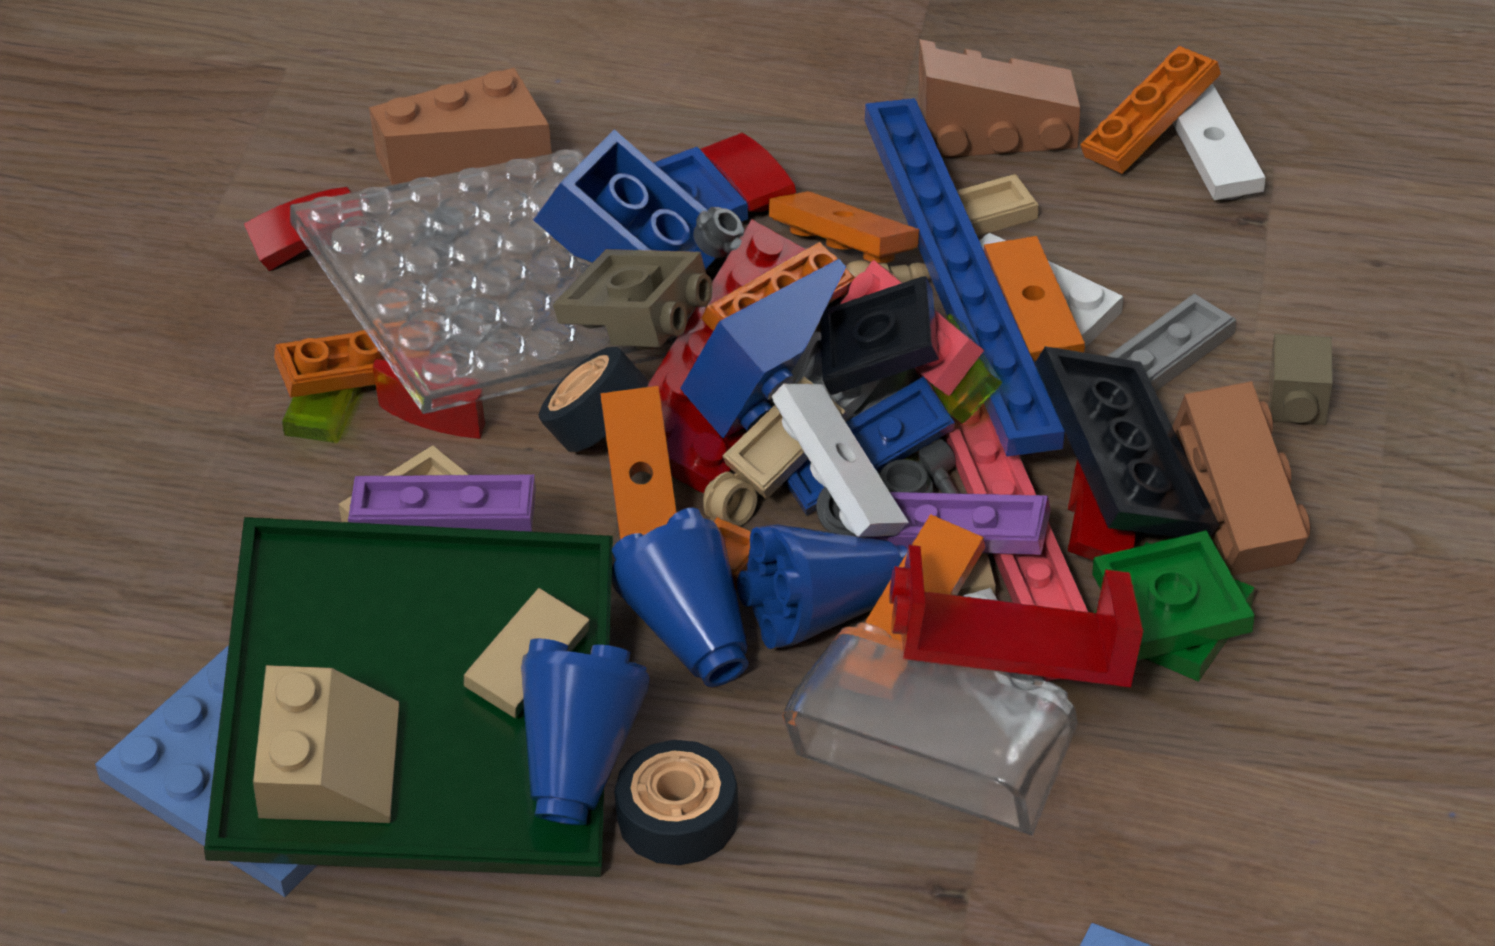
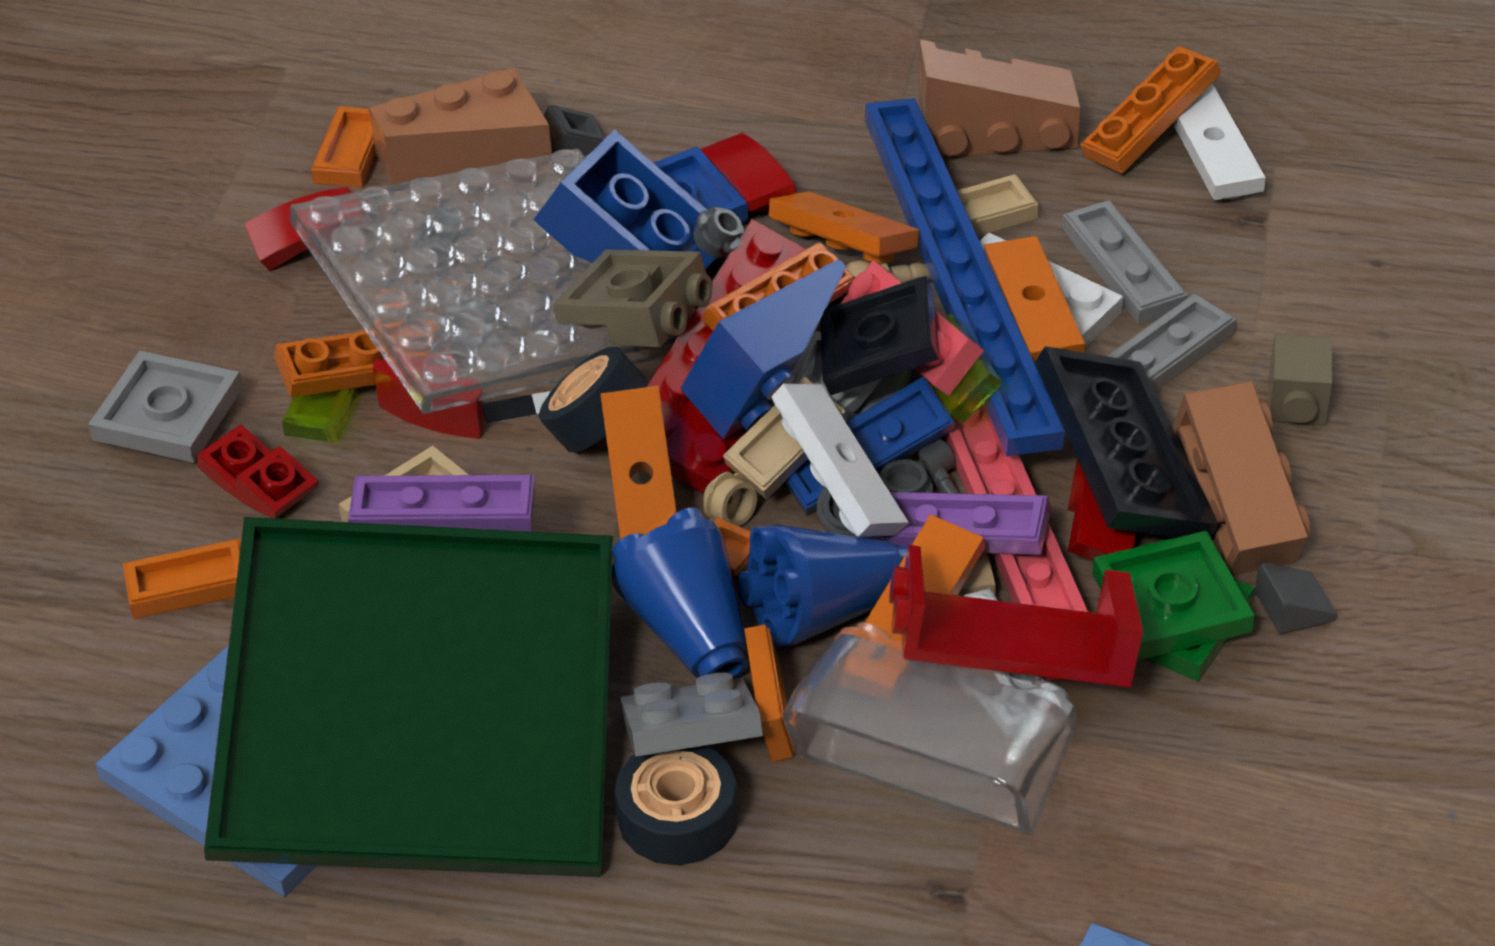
(166, 406): none -> light grey plate
(182, 578): none -> orange tile
(254, 474): none -> red slope
(324, 747): tan slope -> none
(346, 149): none -> orange tile
(498, 669): tan tile -> none
(514, 407): none -> black sticker
(572, 130): none -> dark grey slope
(576, 723): blue cone -> none
(690, 716): none -> light grey plate
(769, 691): none -> orange tile
(1123, 261): none -> light grey tile
(1292, 598): none -> dark grey slope

